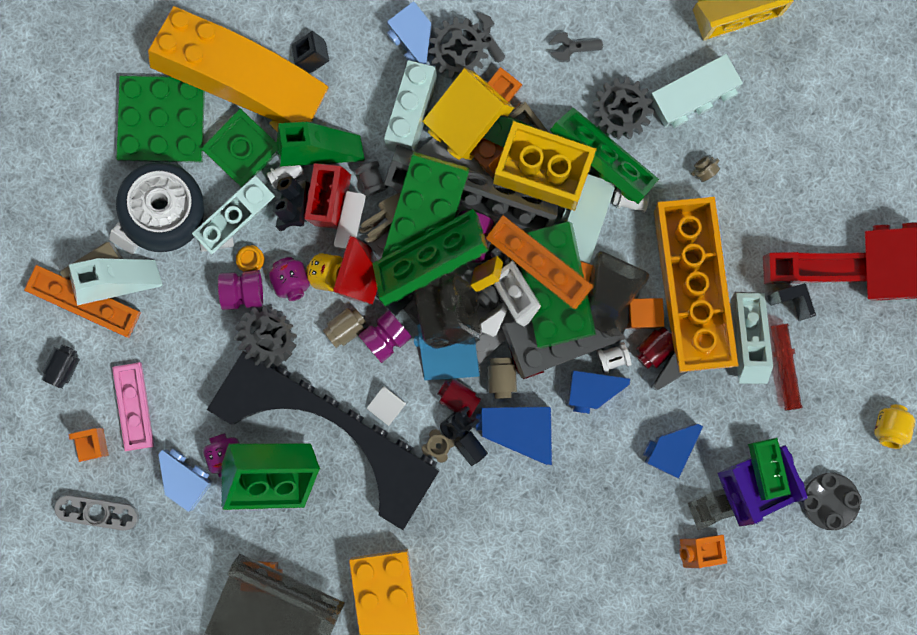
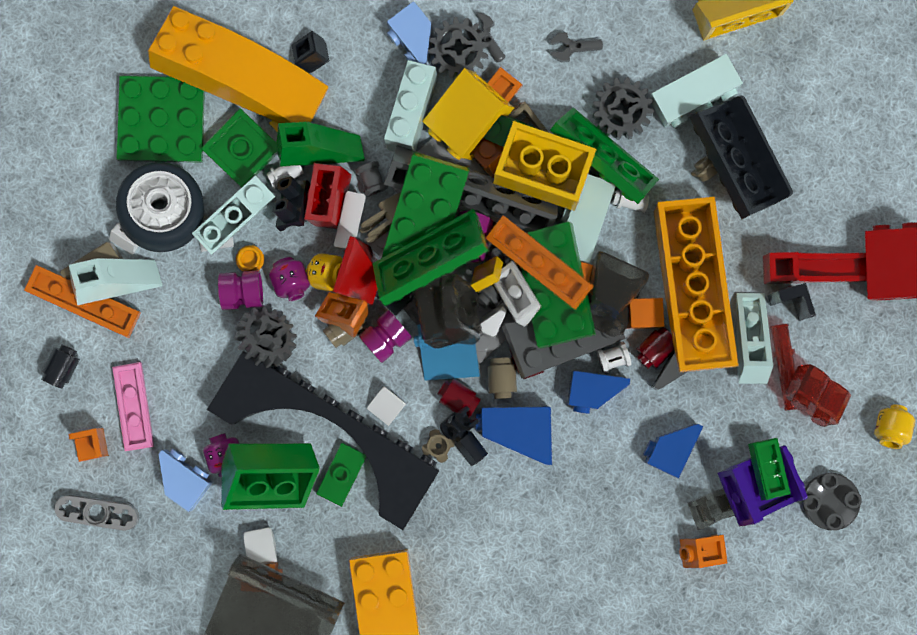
(261, 545): none -> white slope
(341, 474): none -> green plate
(343, 312): none -> orange slope
(741, 156): none -> black bracket
(817, 395): none -> clear red brick

